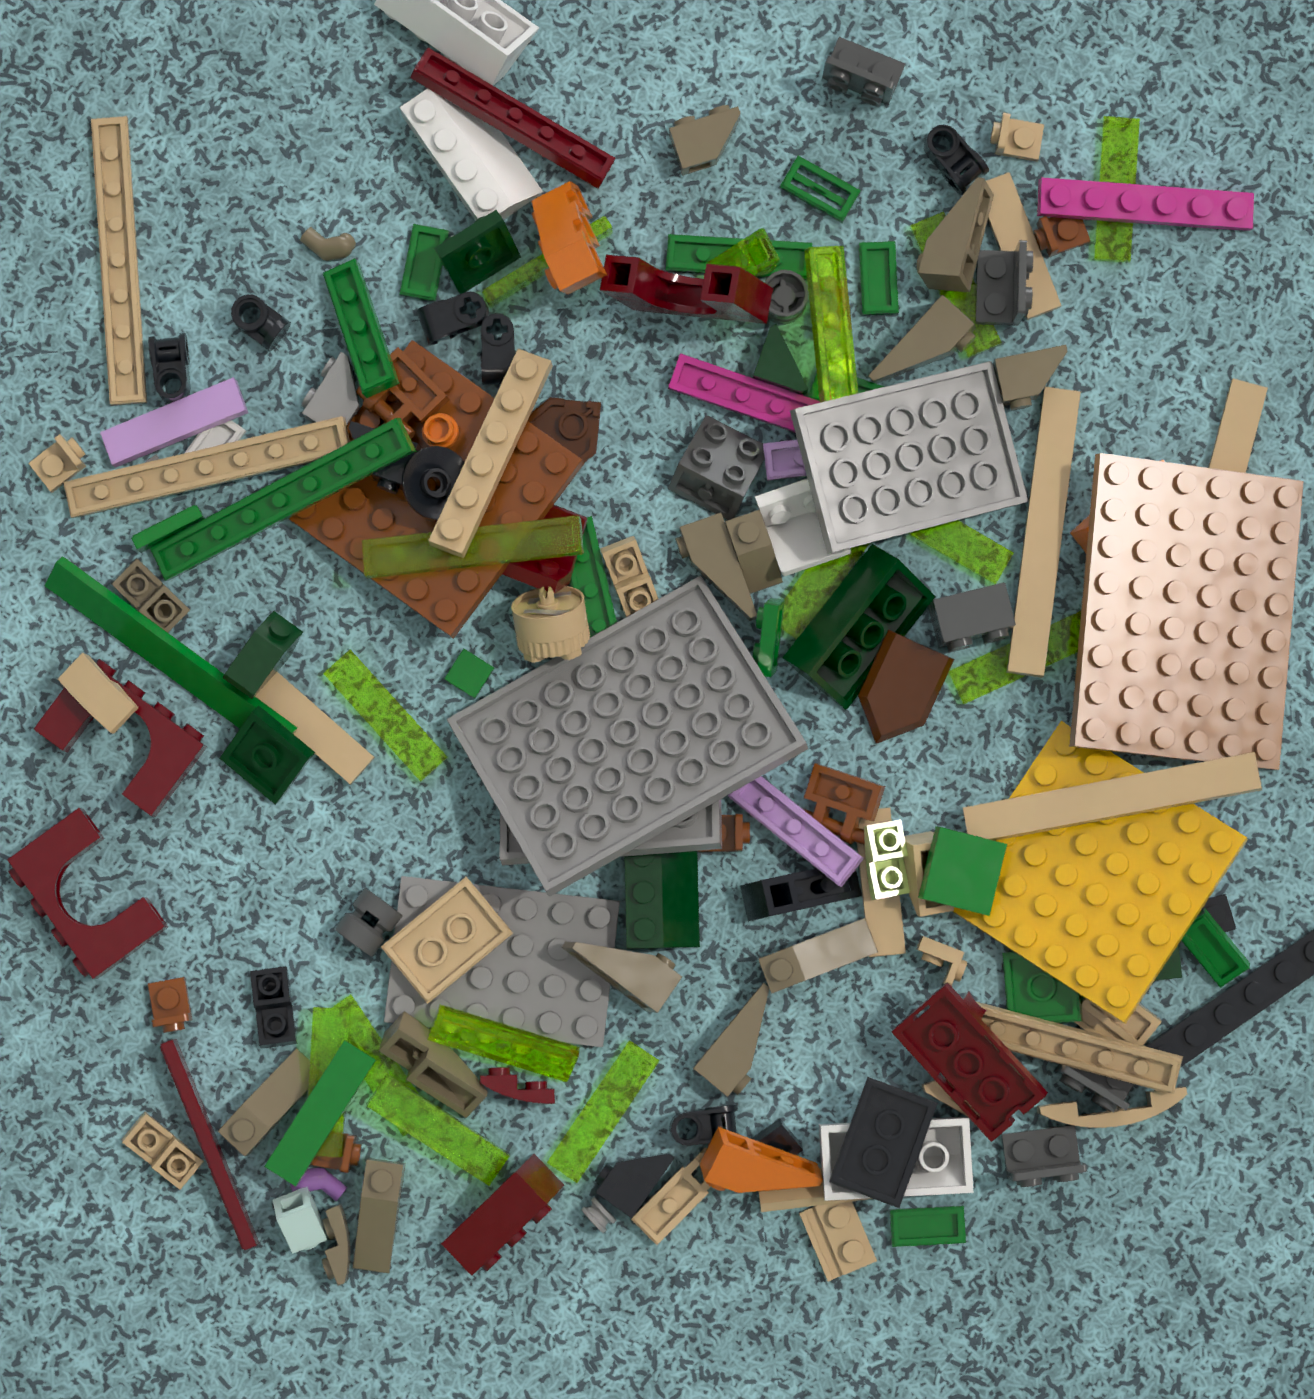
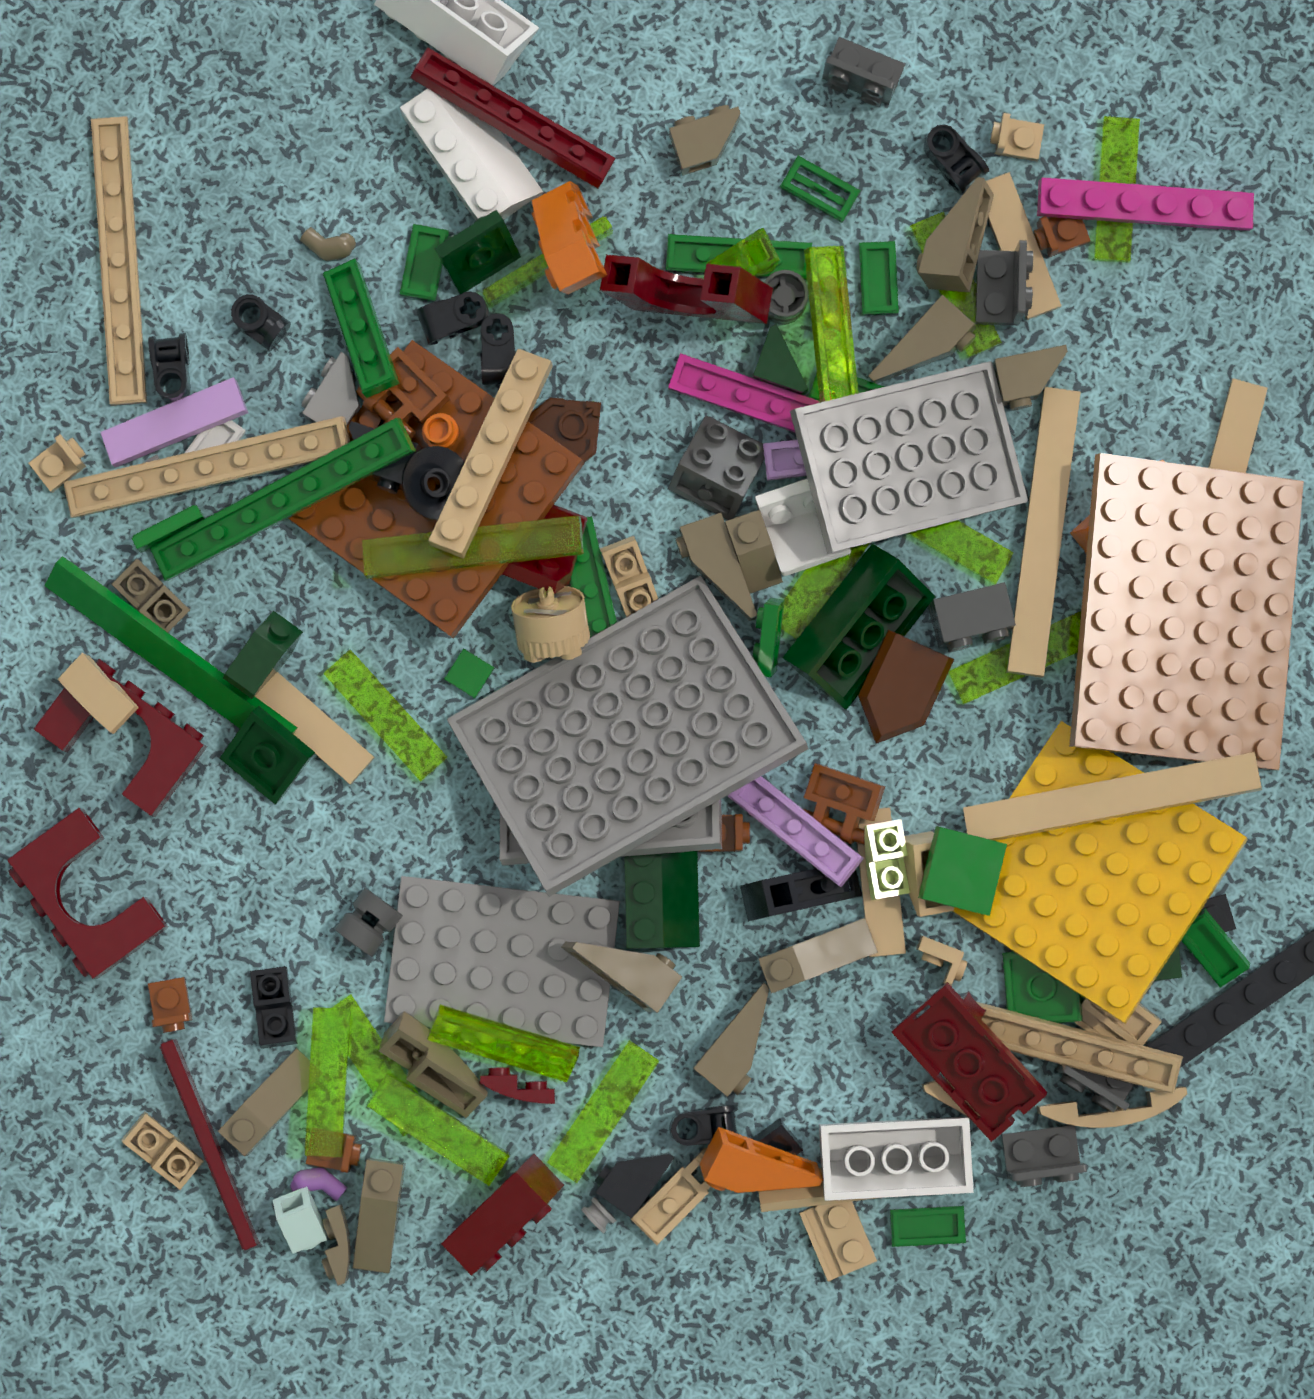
(320, 1113): green tile -> none
(447, 940): tan tile -> none
(883, 1142): black tile -> none

